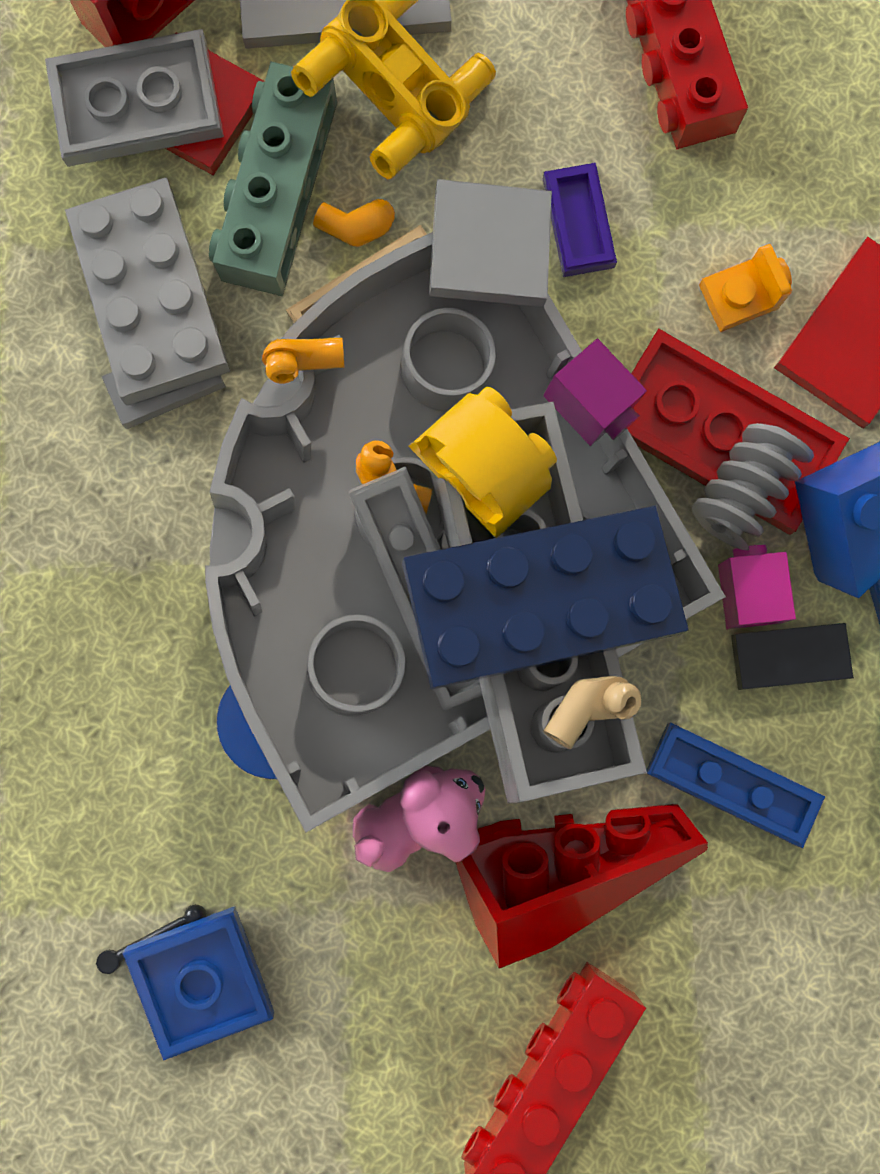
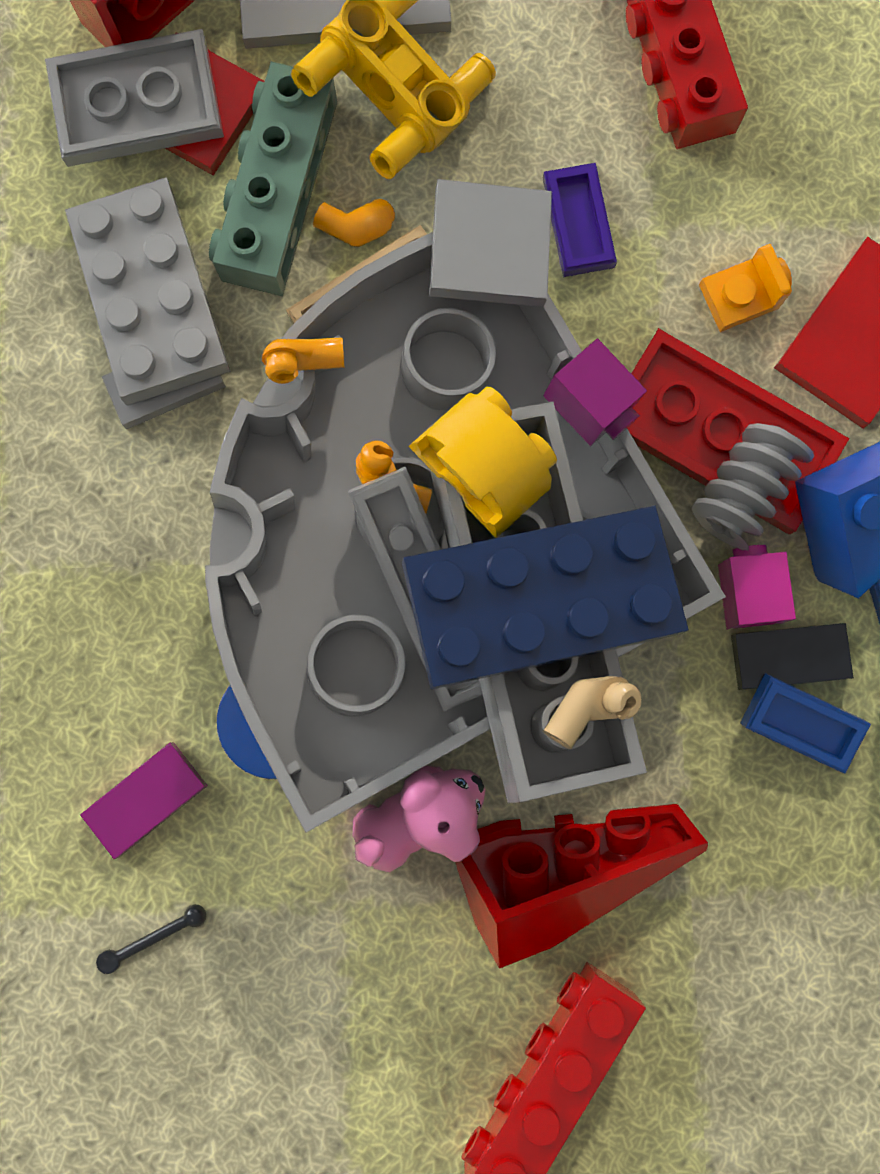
(143, 800): none -> magenta tile
(199, 983): blue tile -> none
(735, 785): blue tile -> none
(805, 723): none -> blue tile

